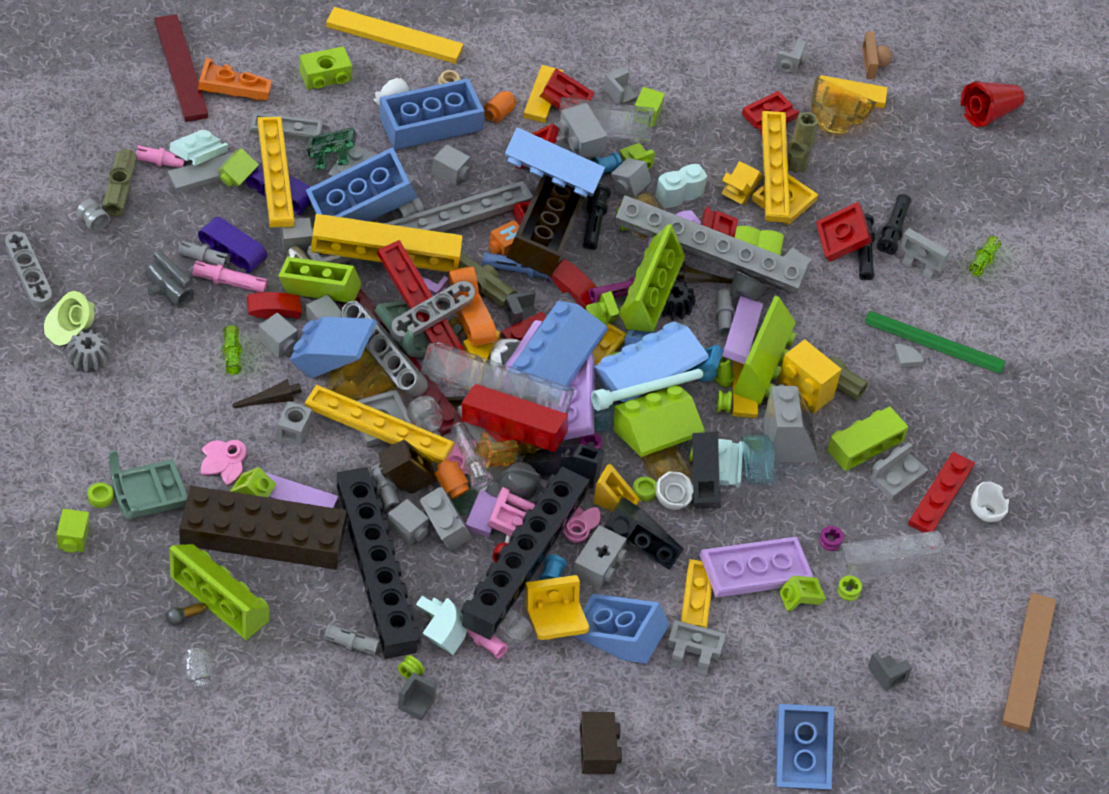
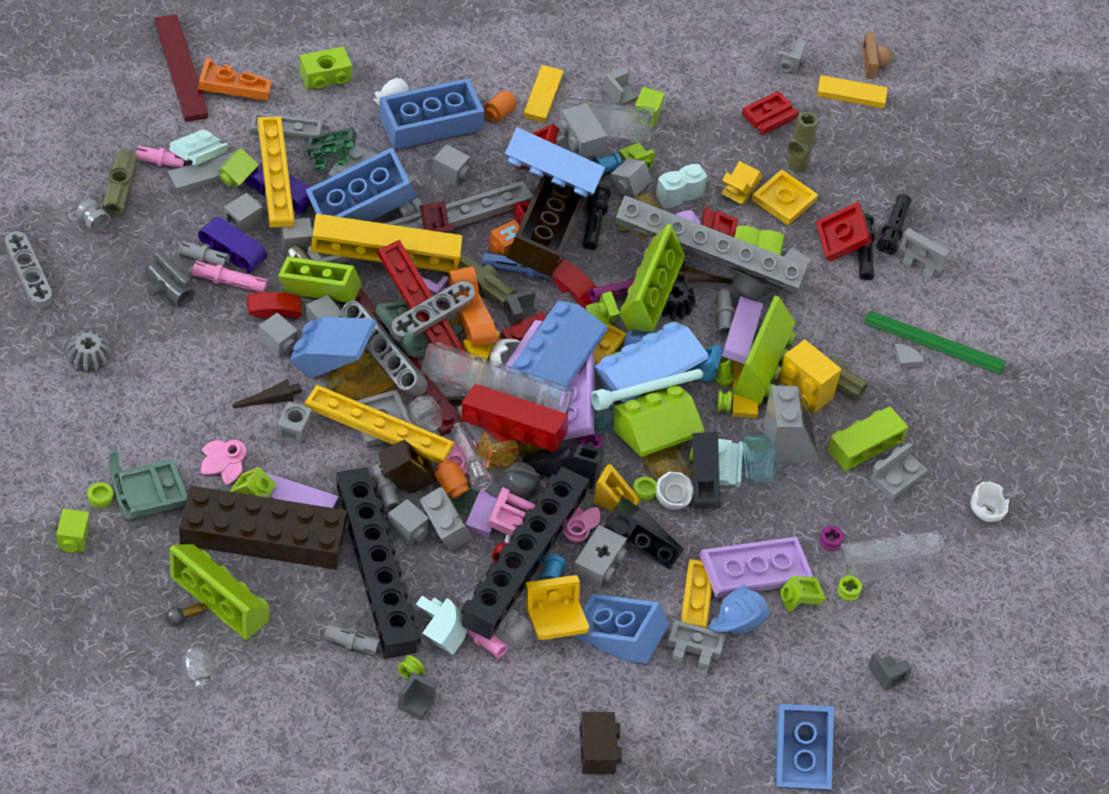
(68, 318): yellowish green piece -> none
(232, 349): clear neon green pin -> none
(243, 212): none -> light grey brick
(394, 35): yellow tile -> none
(435, 217): none -> dark red bracket
(448, 76): tan plate -> none
(562, 85): red plate -> none
(740, 612): none -> medium blue helmet
(775, 167): yellow tile -> none
(838, 107): clear yellow brick -> none
(941, 493): red plate -> none
(985, 255): clear neon green pin -> none
(990, 101): red cone -> none
(1029, 662): medium nougat tile -> none

